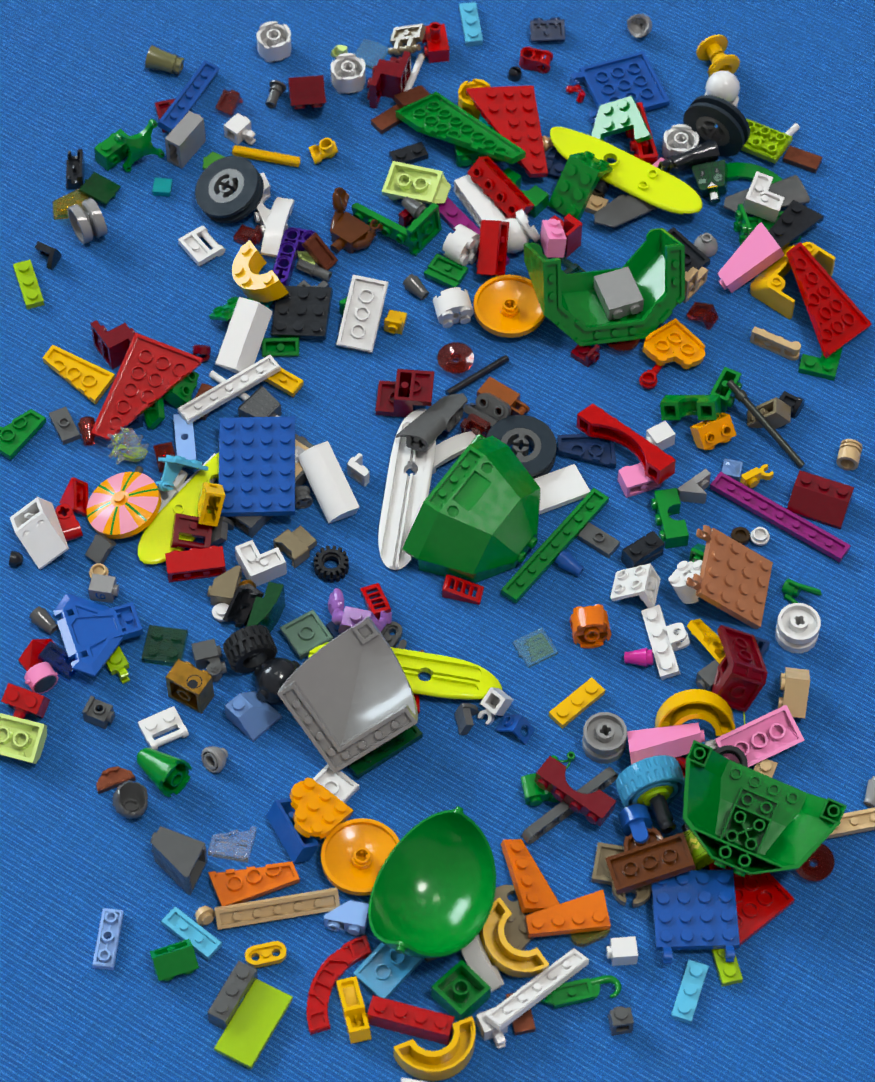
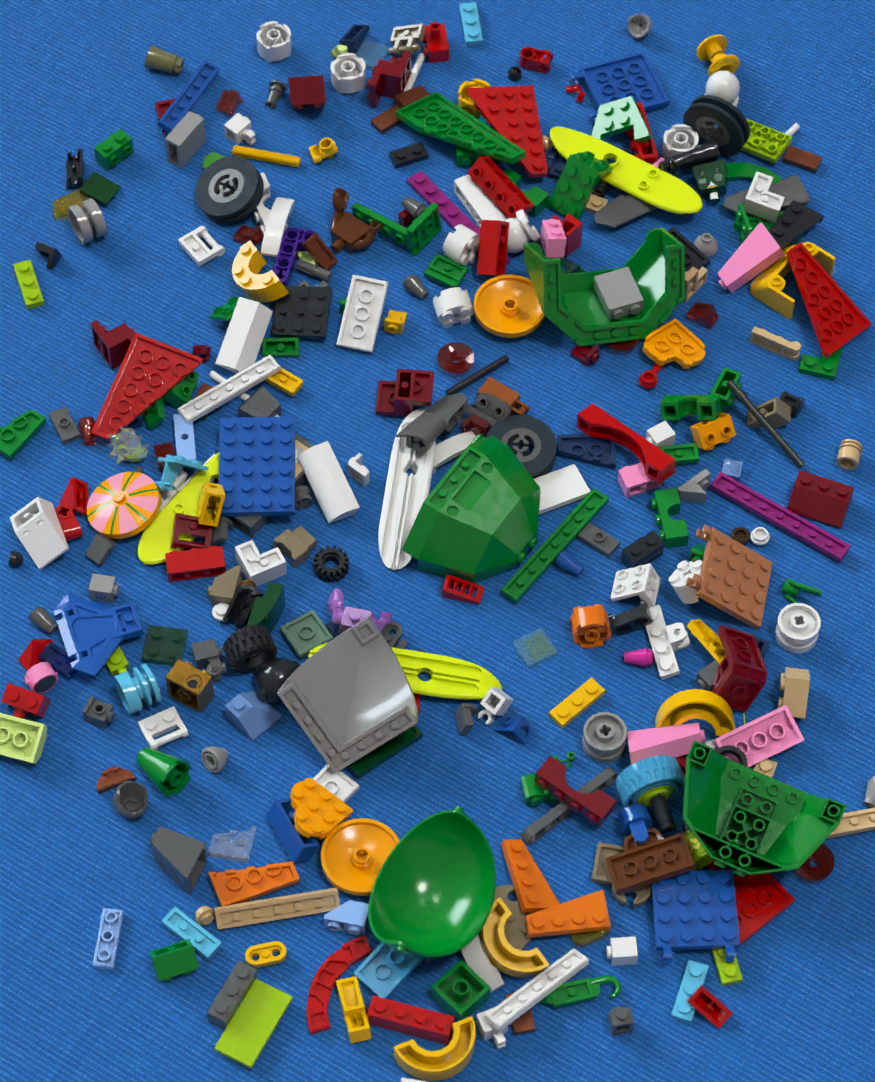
(81, 374): yellow wing -> none
(98, 568): tan plate -> none
(139, 145): green piece -> none
(139, 688): none -> medium azure wheel
(162, 187): teal tile -> none
(354, 37): none -> dark blue slope
(371, 607): red slope -> none
(417, 183): yellowish green slope -> none
(547, 30): dark blue bracket -> none
(631, 619): none -> black hinge
(682, 453): none -> green plate
(710, 1006): none -> red slope
(753, 476): yellow plate -> none

